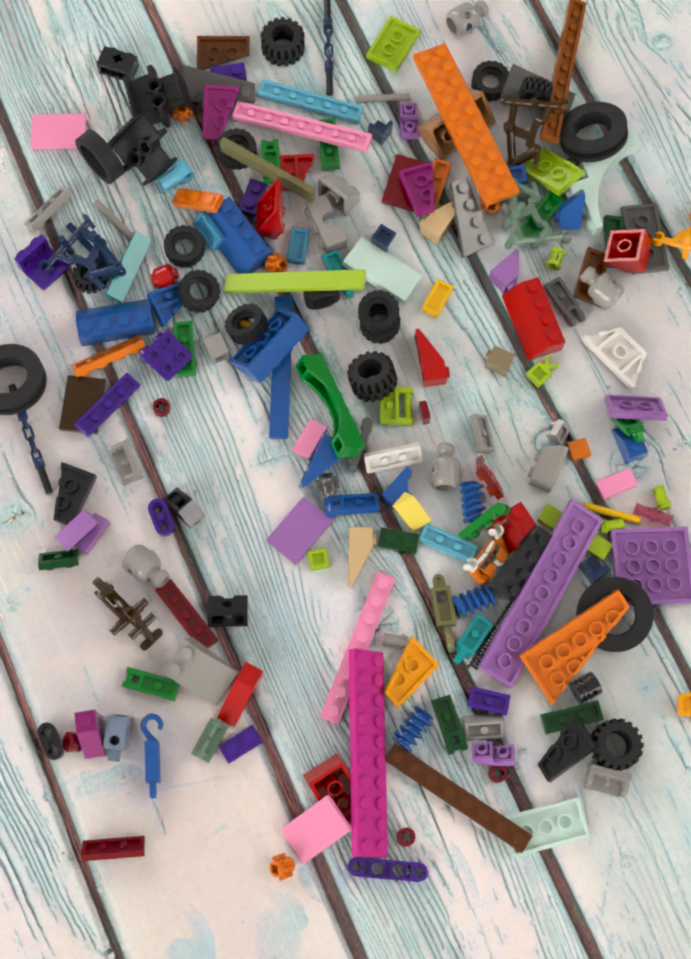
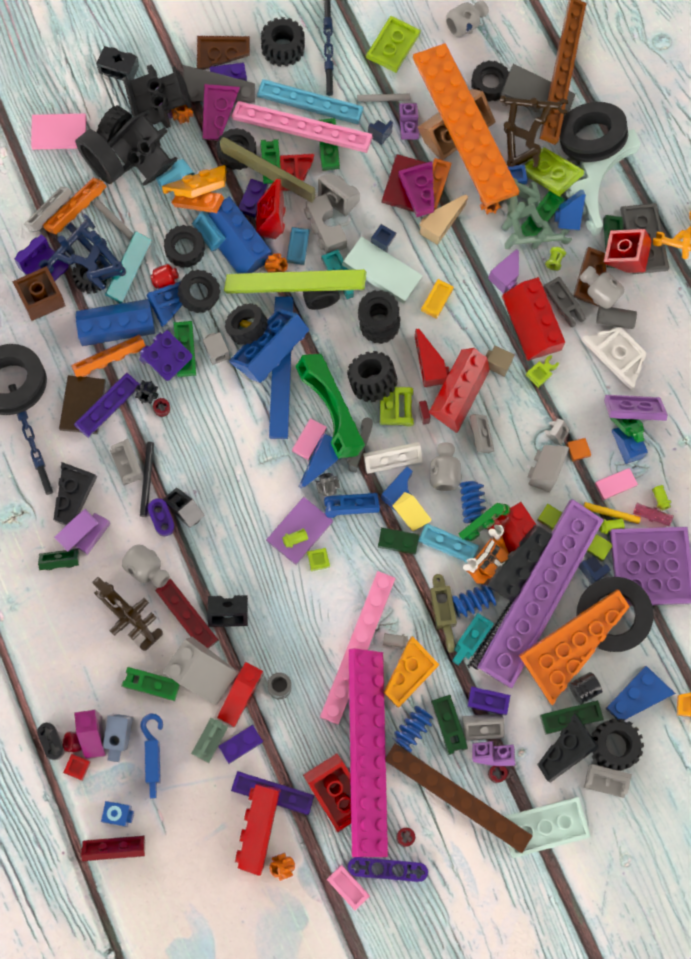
(39, 293): none -> reddish brown slope
(74, 206): none -> orange plate
(77, 767): none -> red tile
(112, 122): none -> black tyre
(117, 814): none -> blue brick
(146, 392): none -> black gear
(146, 479): none -> black bar
(198, 184): none -> light orange wing
(258, 829): none -> red slope
(279, 686): none -> dark grey piece
(288, 797): none -> dark purple tile
(294, 538): none -> lime pin
(316, 829): bright pink tile -> none
(348, 887): none -> bright pink tile
(359, 548): tan slope -> none
(460, 388): none -> slope
(469, 219): wing -> none
(487, 475): clear red wing -> none
(537, 88): black tyre -> none
(616, 317): none -> dark grey pin
(641, 693): none -> blue wing

